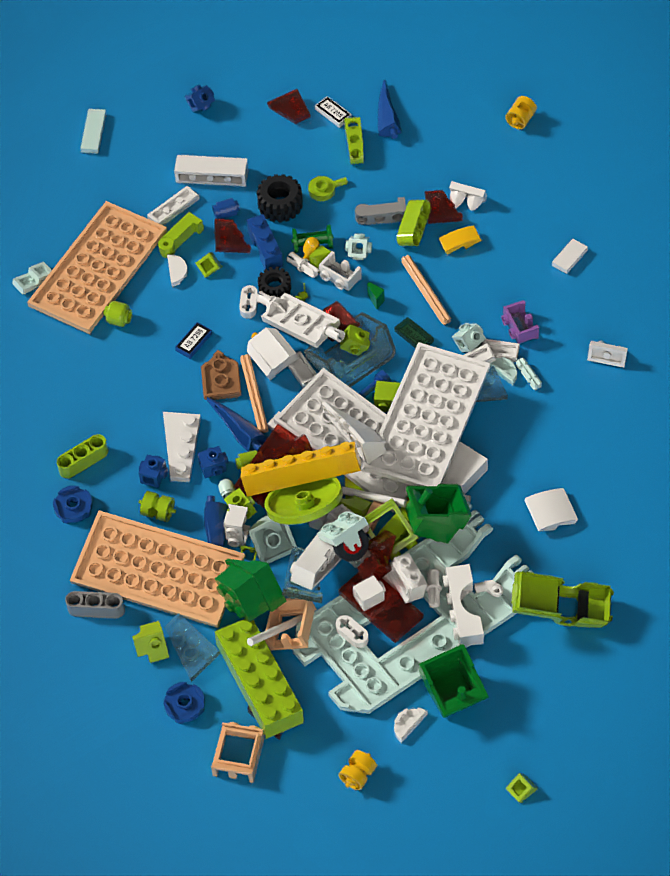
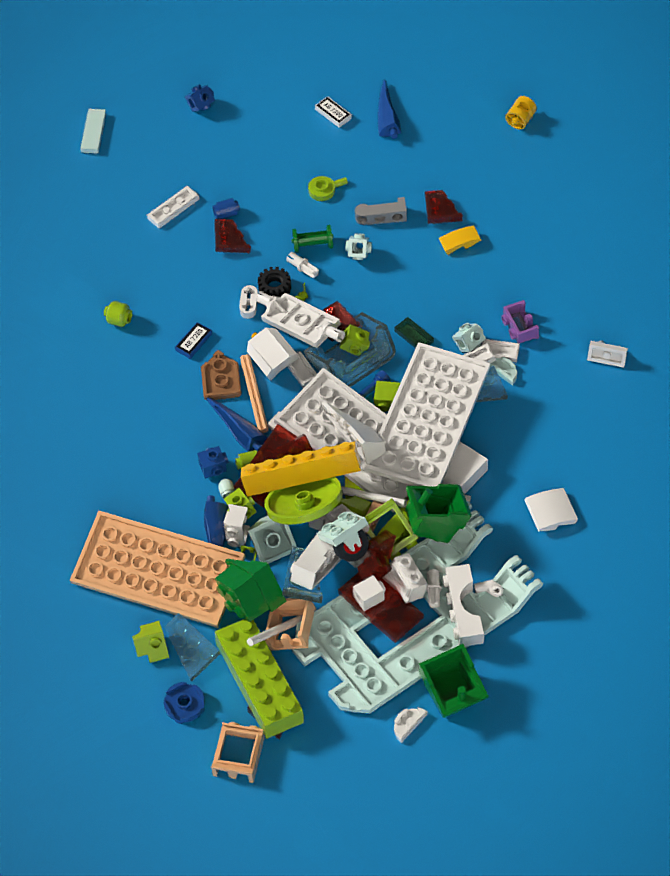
(32, 279): light aqua slope -> none
(76, 513): blue plate -> none
(87, 599): light grey beam -> none
(88, 449): lime beam -> none
(97, 267): light nougat plate -> none
(152, 471): blue brick -> none
(157, 506): lime wheel -> none
(177, 269): white tile -> none
(179, 234): lime leg -> none
(181, 442): white wing -> none
(208, 264): lime slope -> none
(211, 170): white brick -> none
(263, 237): blue arch -> none
(279, 208): black tyre -> none
(290, 107): clear red wing -> none
(310, 246): yellow cylinder -> none
(318, 256): lime slope -> none
(339, 273): white window -> none
(349, 634): white beam -> none
(354, 140): lime leg -> none
(359, 766): yellow wheel -> none
(375, 294): green slope -> none
(413, 222): lime beam -> none
(426, 290): light nougat axle -> none
(474, 195): white tile -> none
(521, 787): lime slope -> none
(528, 373): light aqua axle -> none
(540, 595): lime piece -> none
(569, 256): white tile -> none

